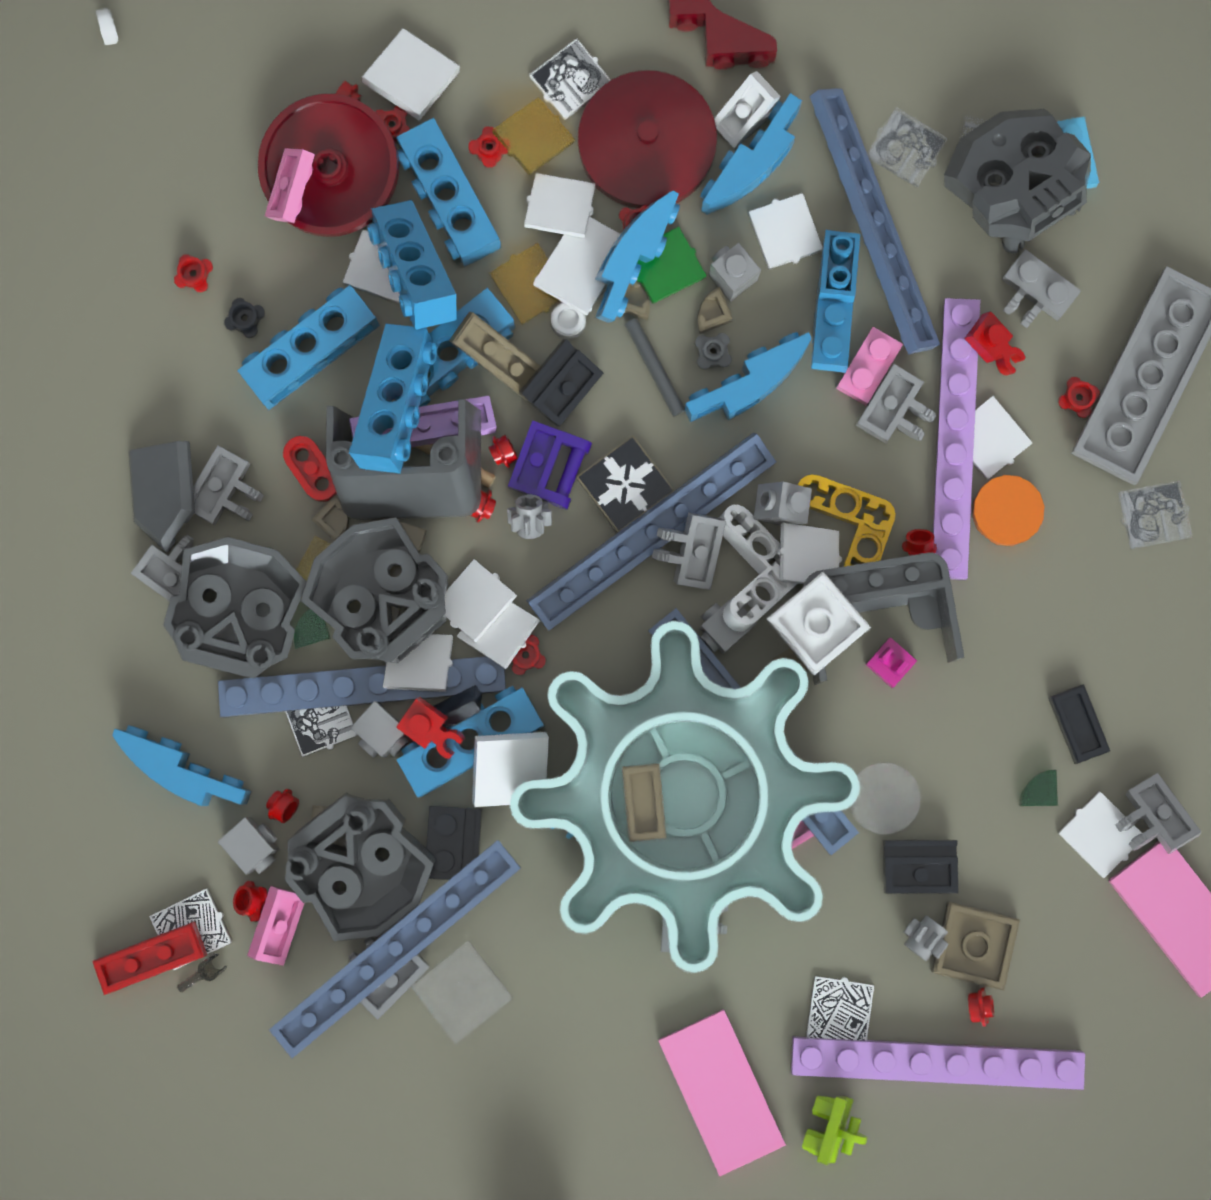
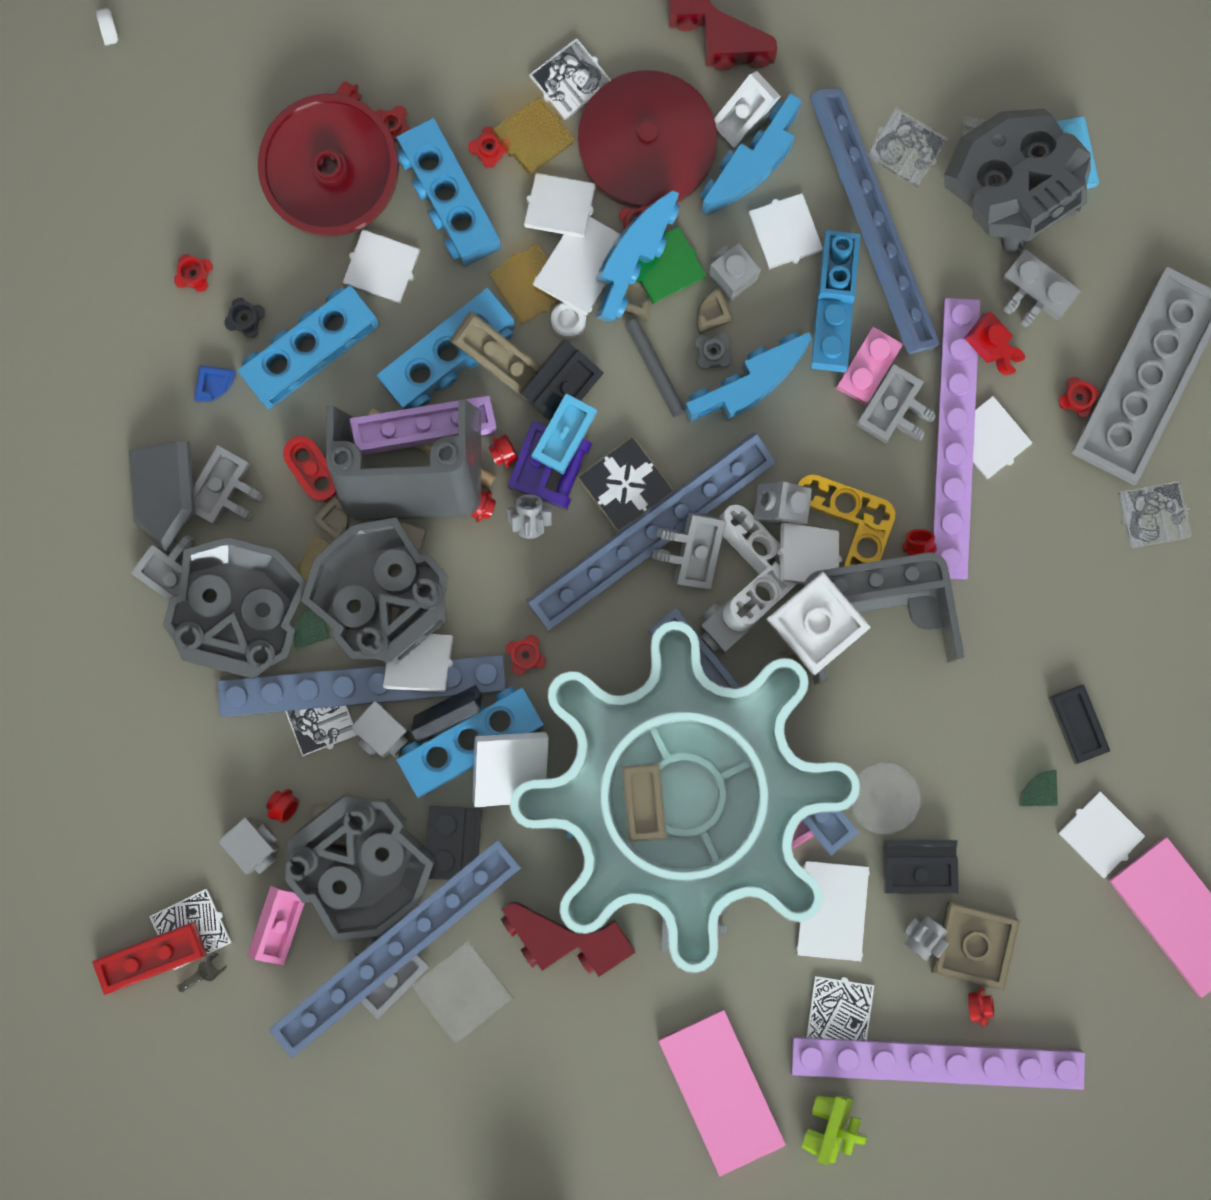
(166, 766): dark azure slope -> none
(213, 383): none -> blue tile
(250, 900): red plate -> none
(289, 185): bright pink plate -> none
(397, 348): dark azure brick -> none
(410, 74): white tile -> none
(412, 265): dark azure brick -> none
(425, 725): red plate -> none
(476, 600): white piece -> none
(505, 635): white piece -> none
(550, 941): none -> dark red arch
(564, 433): none -> medium azure plate
(839, 924): none -> white piece
(891, 662): dark pink tile -> none
(1008, 510): orange tile -> none
(1161, 813): light grey hinge -> none

